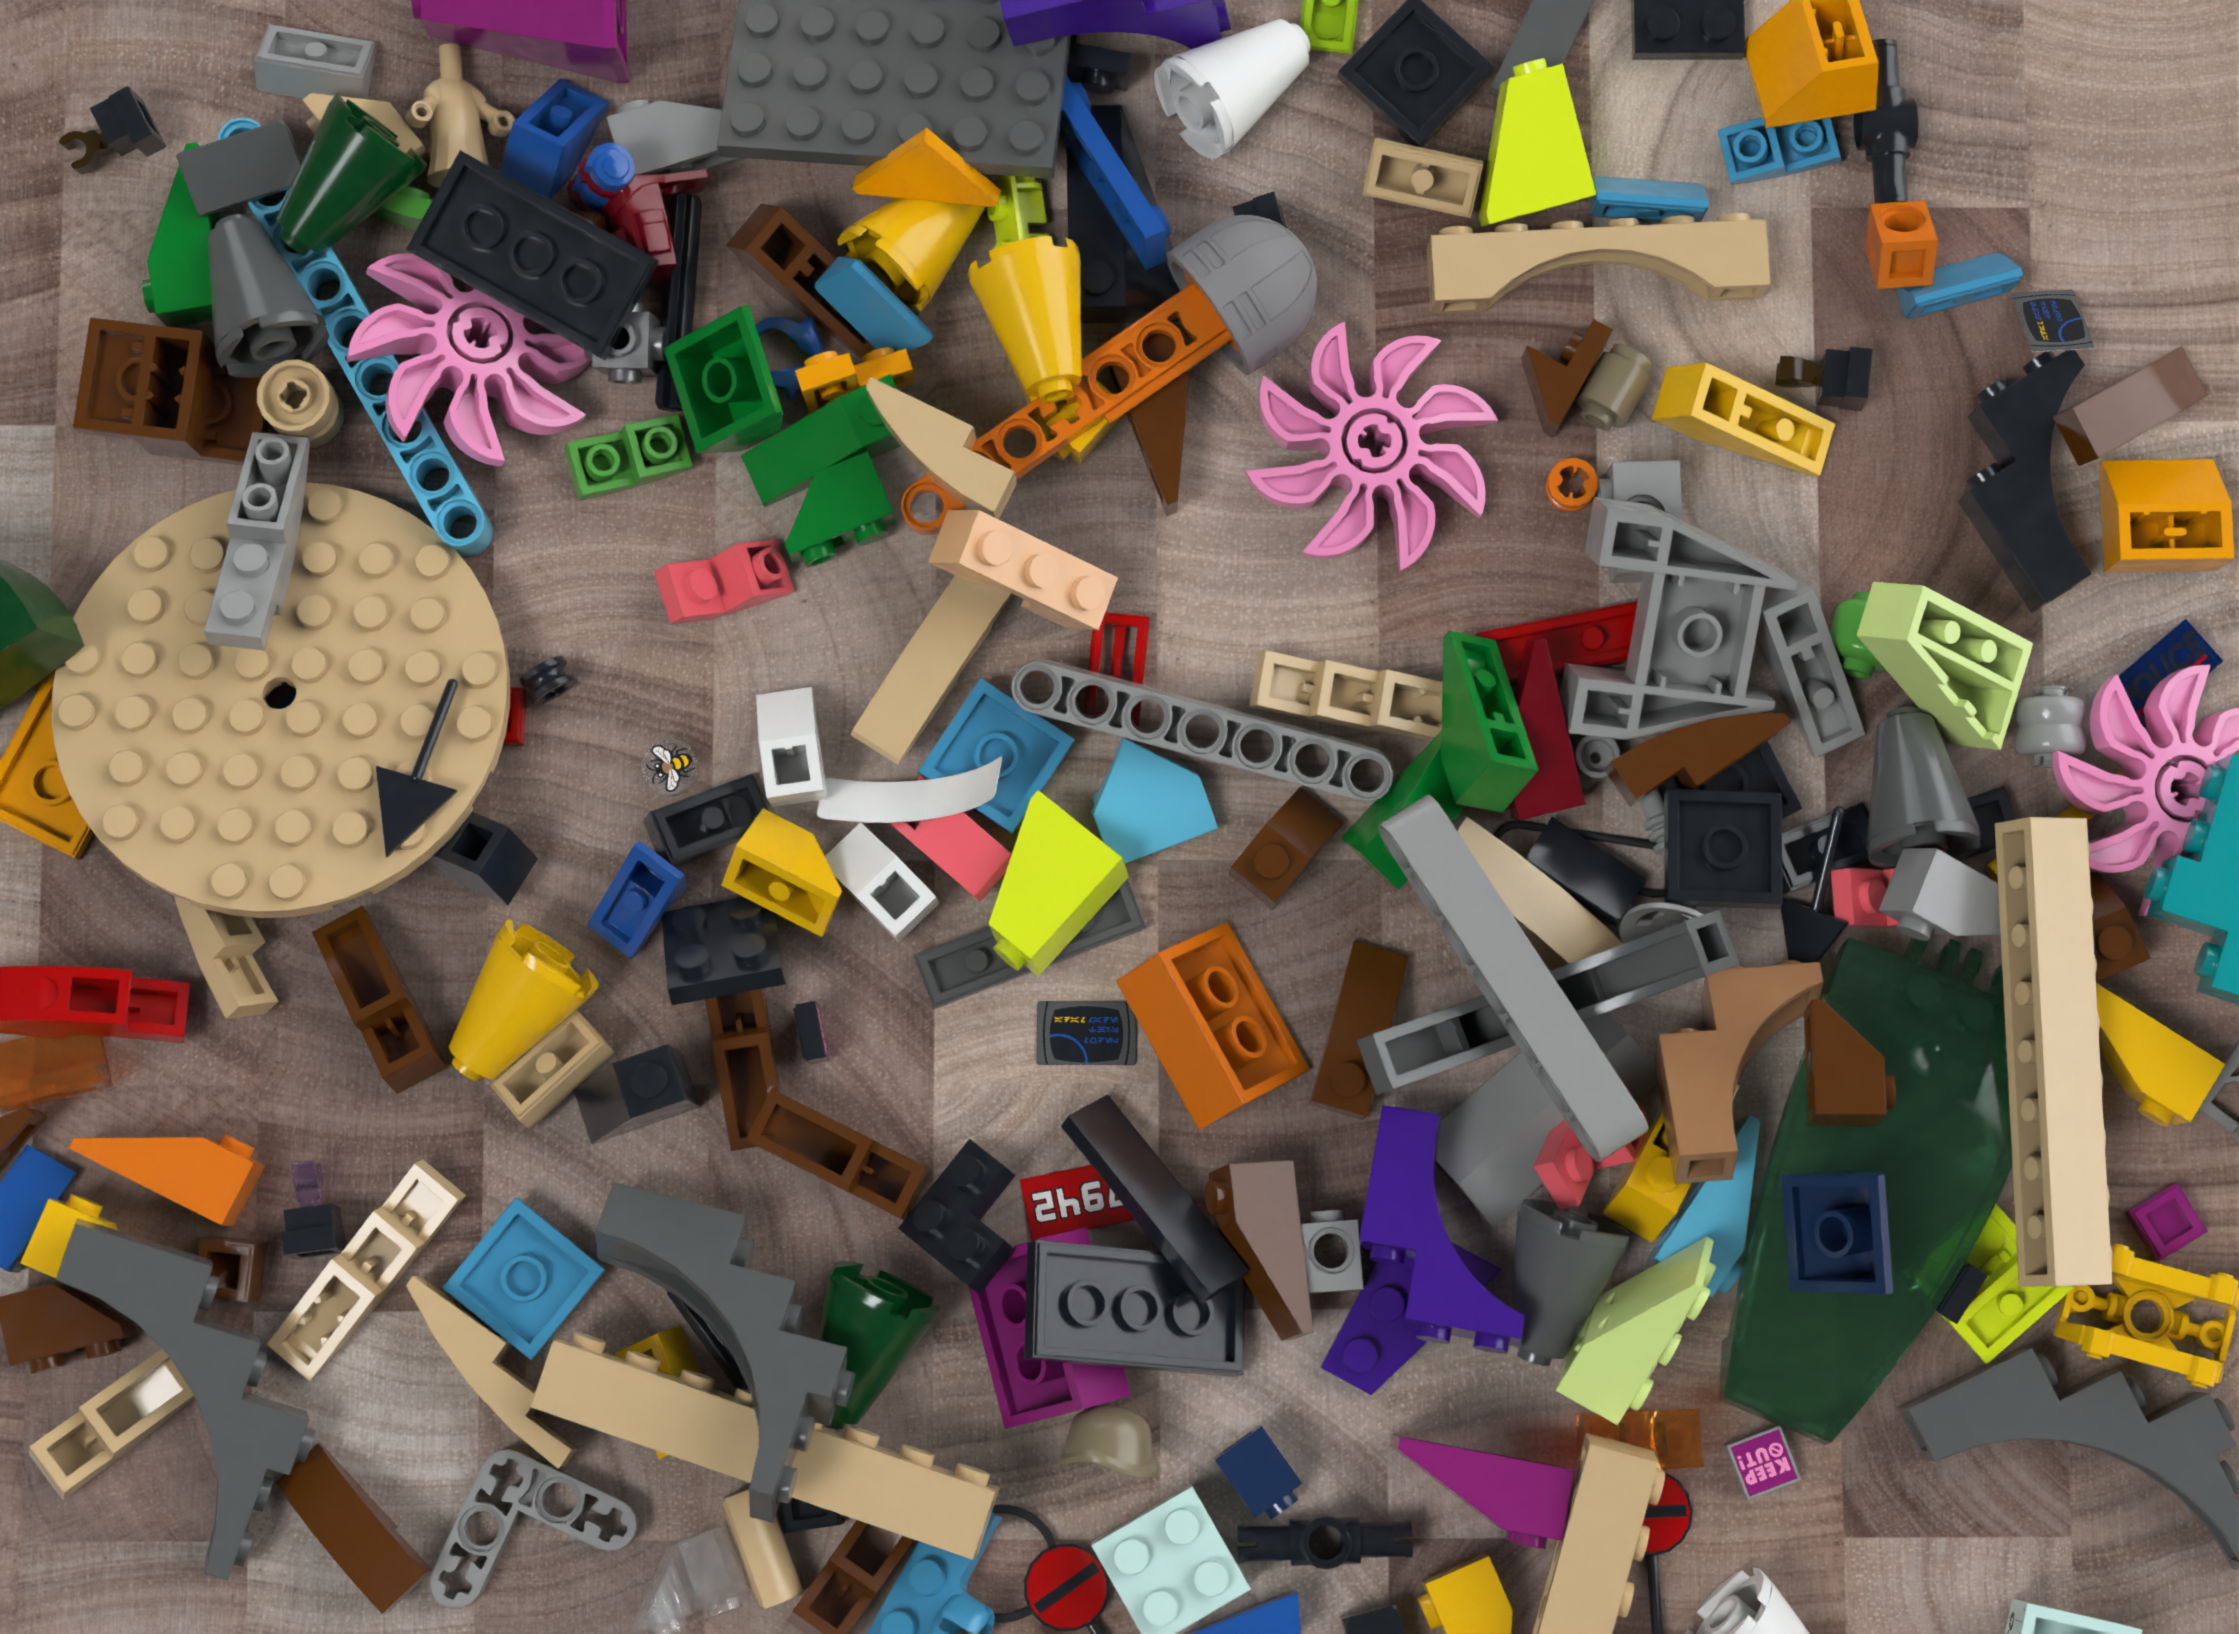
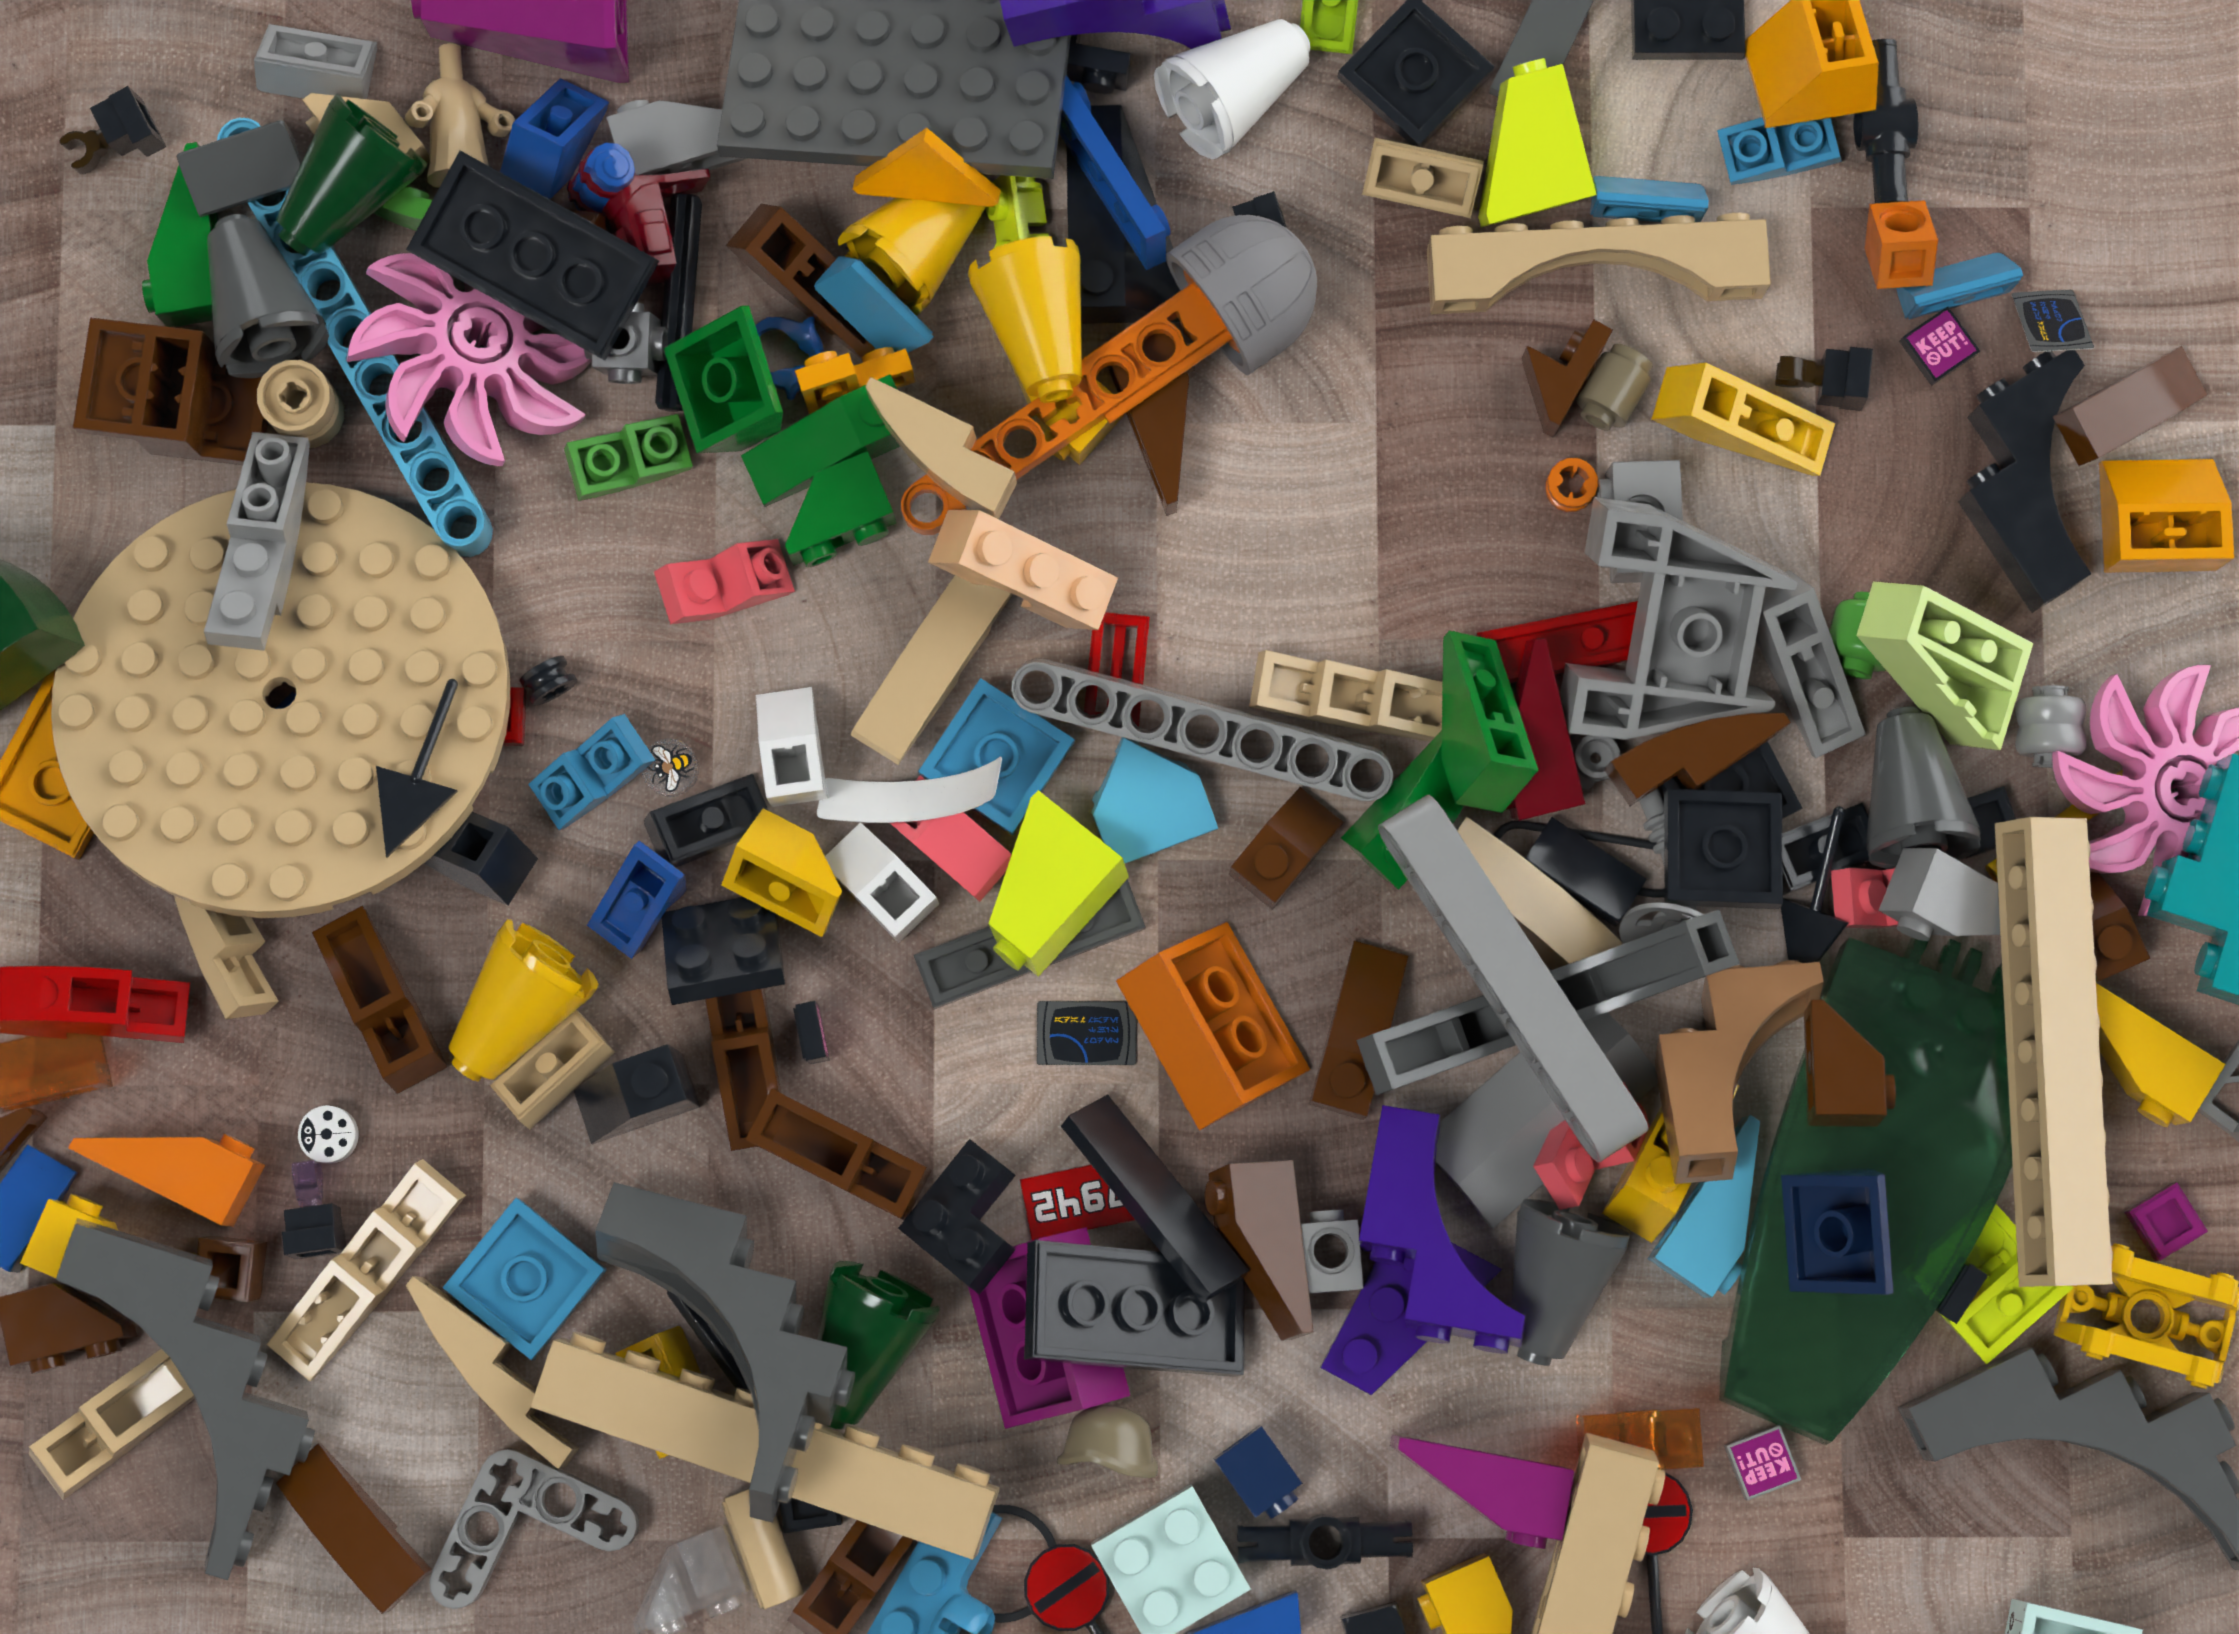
(328, 1134): none -> white tile
(591, 772): none -> dark azure slope
(1354, 467): bright pink piece -> none
(1634, 1331): yellowish green slope -> none
(1939, 346): none -> tile
(2175, 651): clear blue tile -> none

